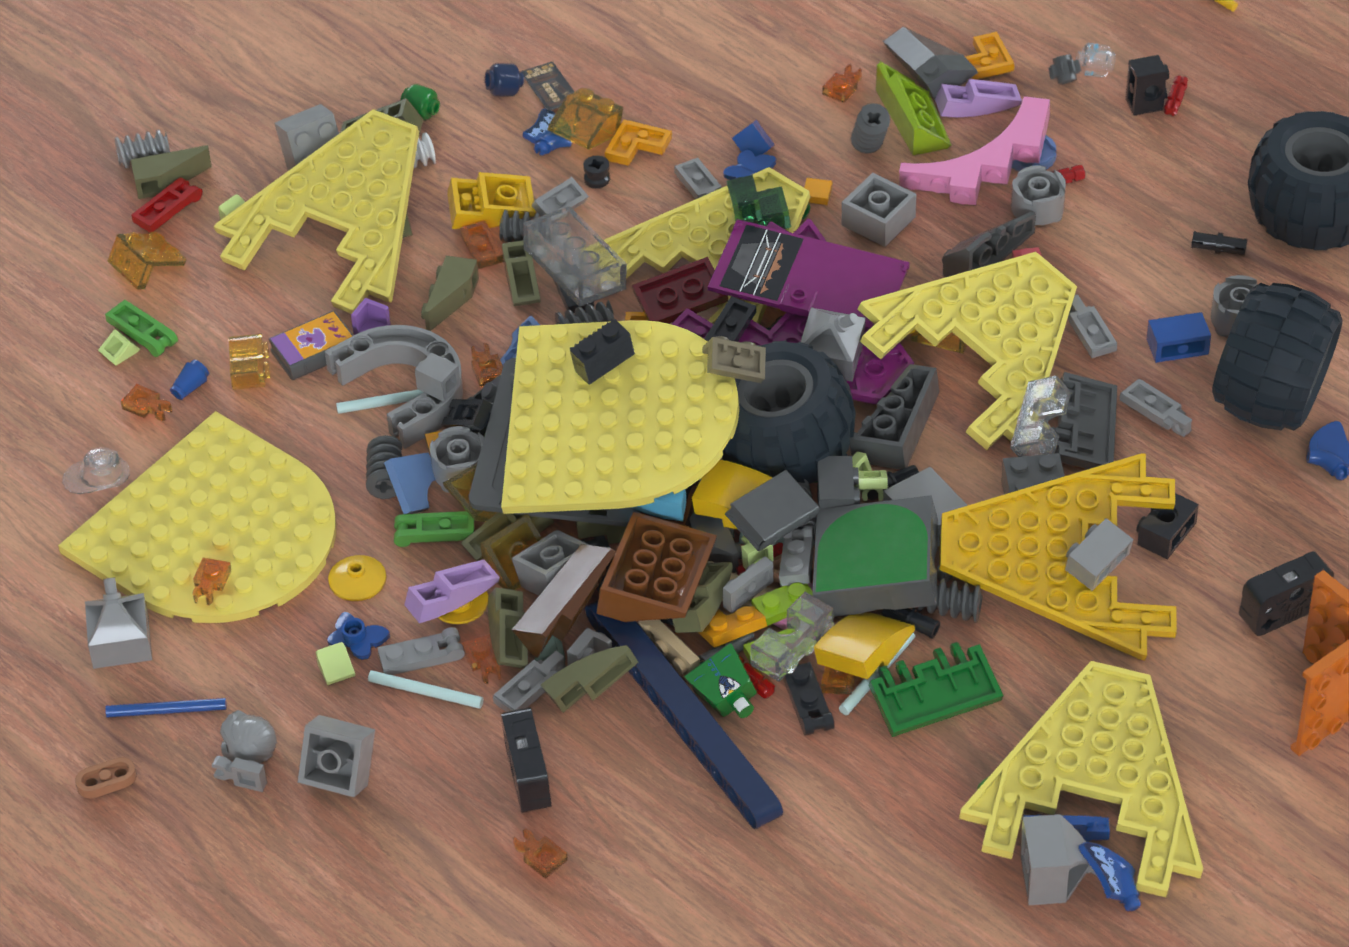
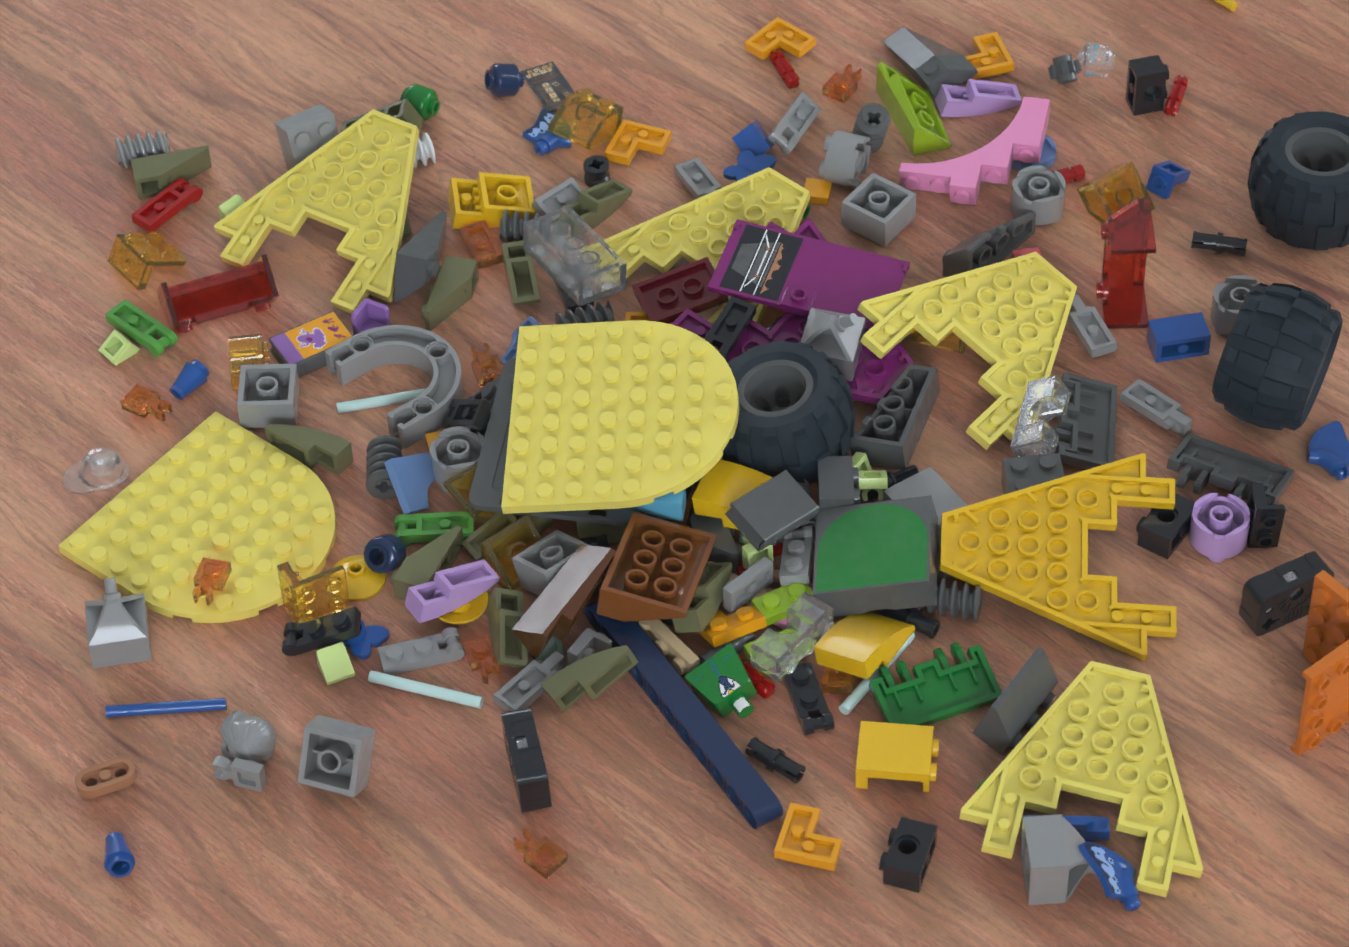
(118, 855): none -> blue cone
(218, 295): none -> clear red windscreen
(268, 395): none -> light grey brick
(311, 446): none -> olive slope
(315, 595): none -> clear yellow bracket
(321, 631): none -> black plate
(384, 553): none -> dark blue head
(419, 258): none -> dark grey wedge
(423, 563): none -> olive slope
(437, 376): light grey brick -> none
(600, 201): none -> olive slope
(602, 351): black brick -> none
(735, 359): dark tan bracket -> none
(757, 206): clear green brick -> none
(775, 760): none -> black pin
(779, 35): none -> light orange plate
(784, 69): none -> red axle
(794, 123): none -> light grey plate
(800, 843): none -> light orange plate
(845, 158): none -> light grey brick
(896, 753): none -> yellow panel
(909, 854): none -> black brick
(1018, 704): none -> dark grey slope
(1098, 553): light grey brick -> none
(1113, 191): none -> clear yellow slope
(1127, 240): none -> clear red windscreen
(1165, 177): none -> blue bracket
(1219, 526): none -> lavender brick
(1226, 467): none -> dark grey hinge
(1265, 519): none -> black bracket

